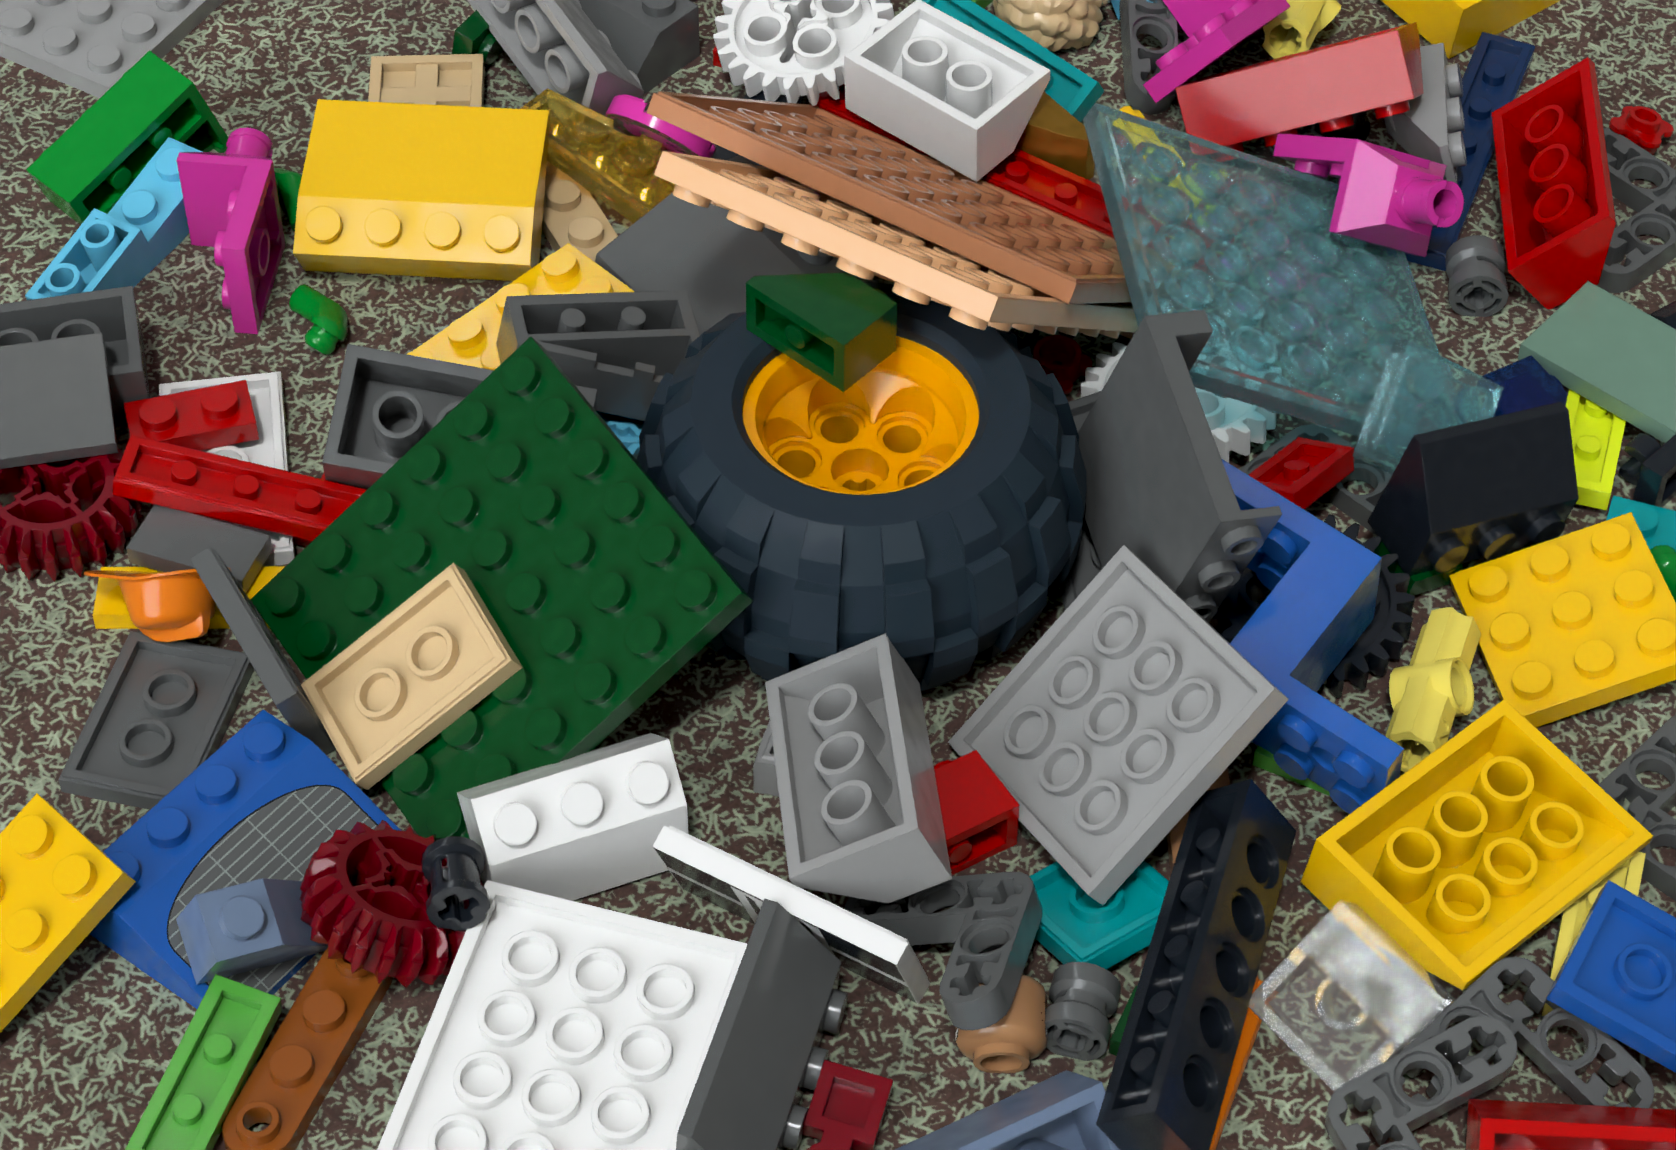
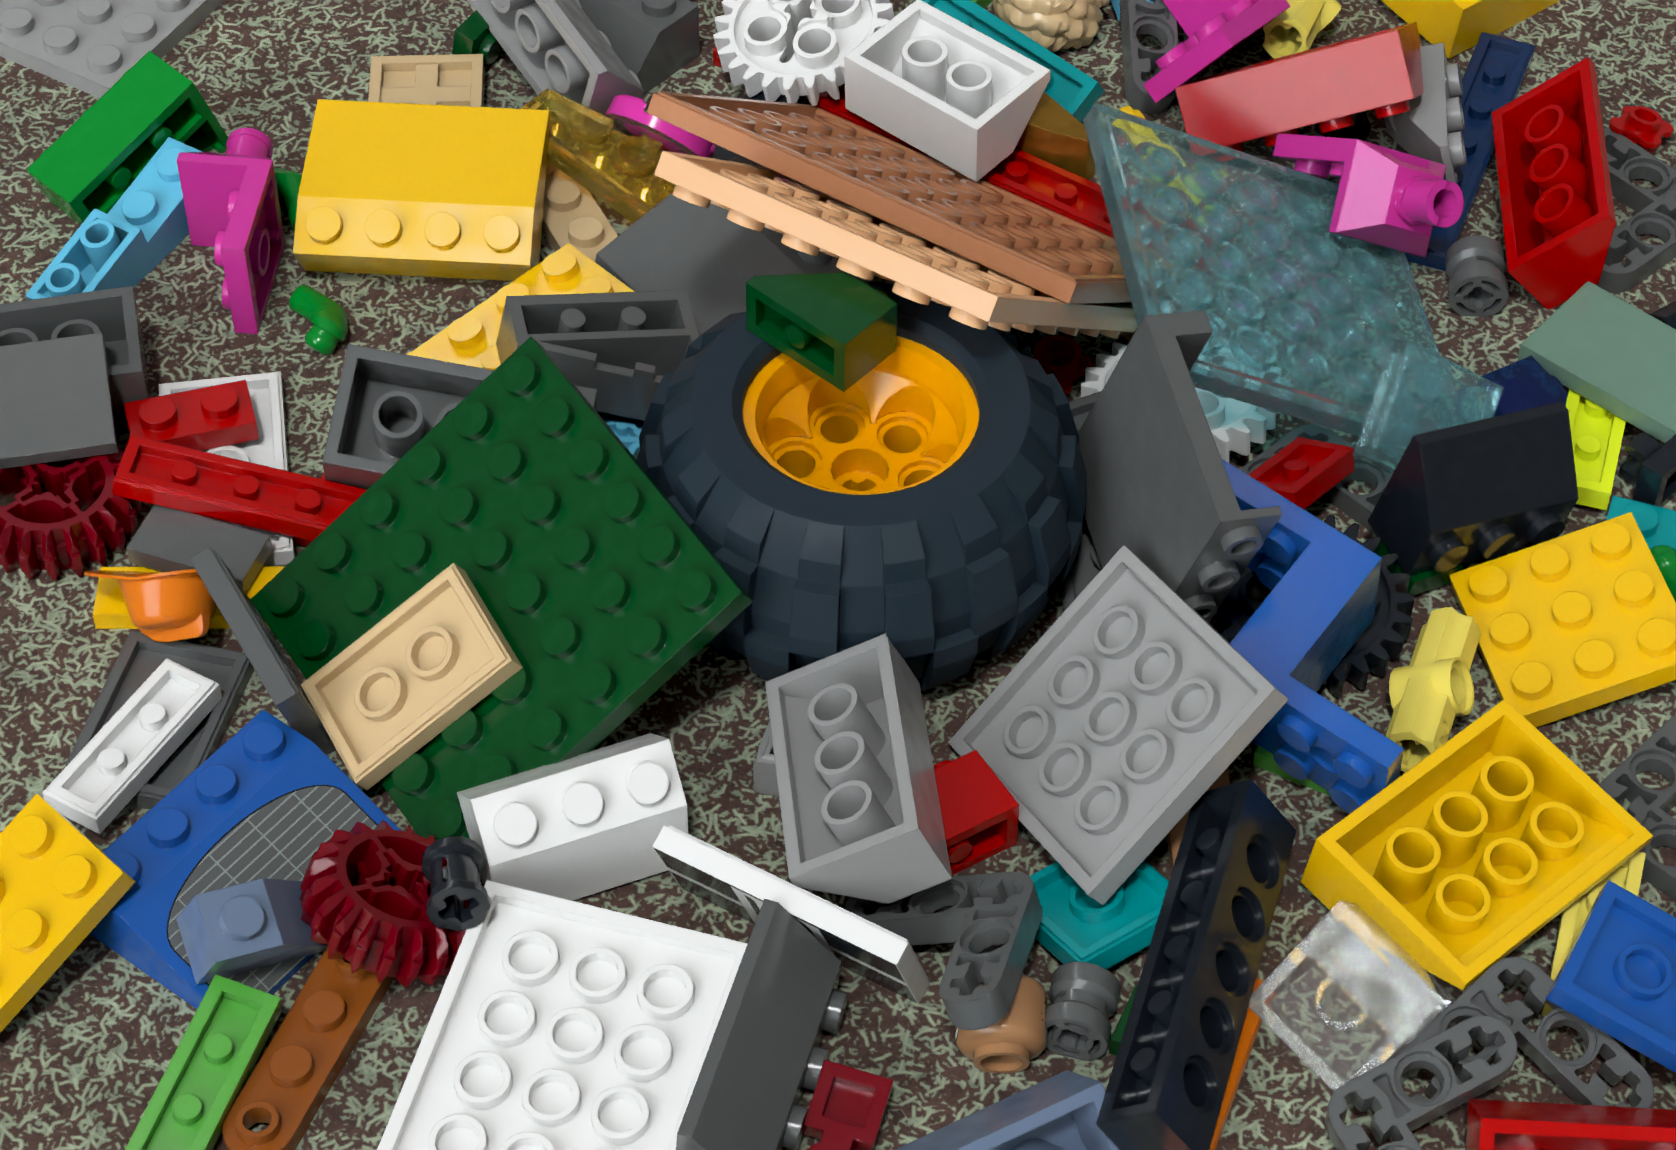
(132, 745): none -> white tile

